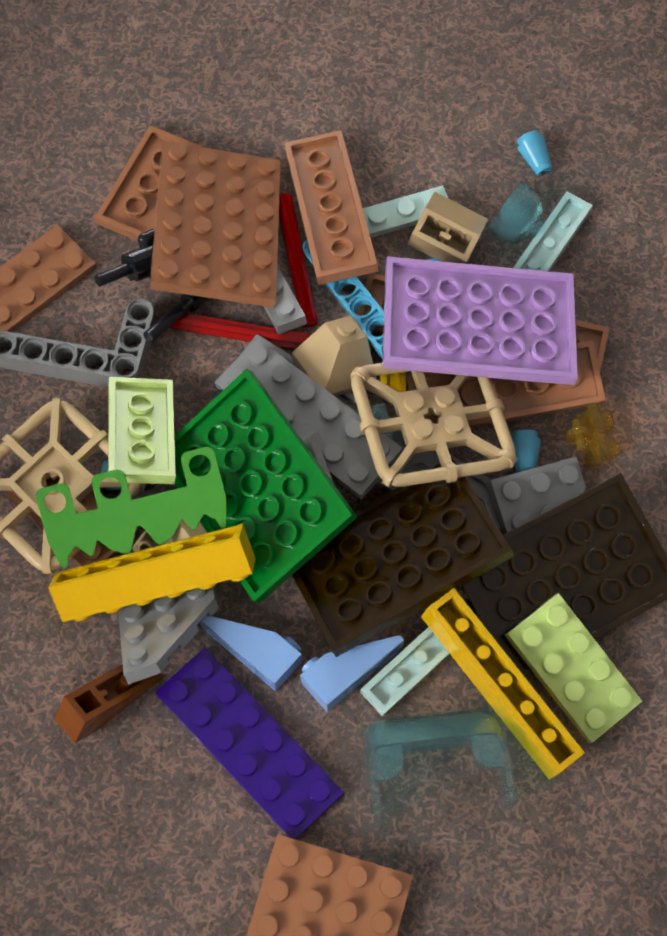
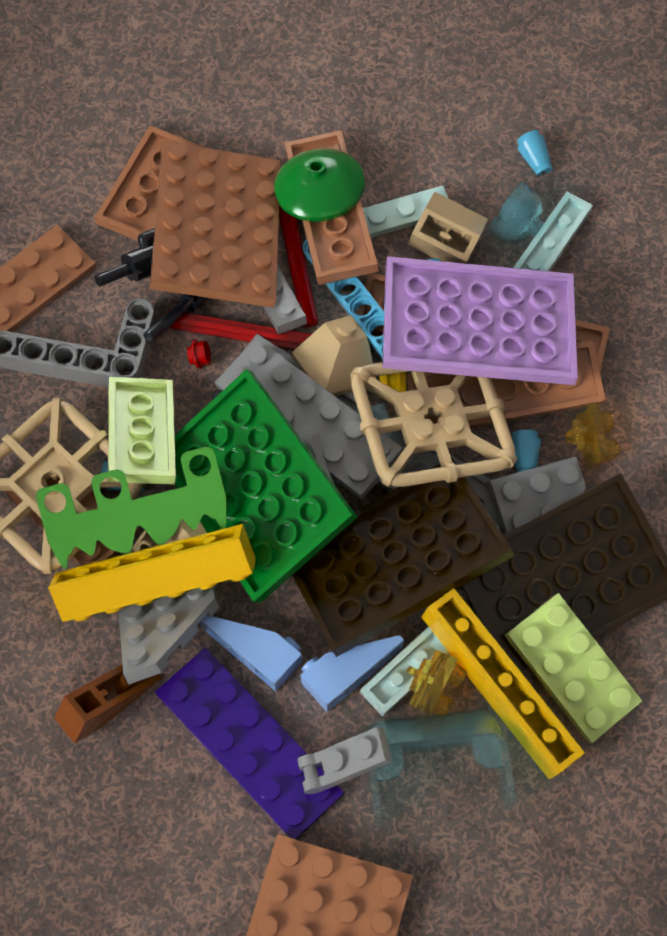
(199, 353): none -> red plate
(319, 184): none -> green dish
(345, 760): none -> light grey plate
(431, 680): none -> clear yellow hips

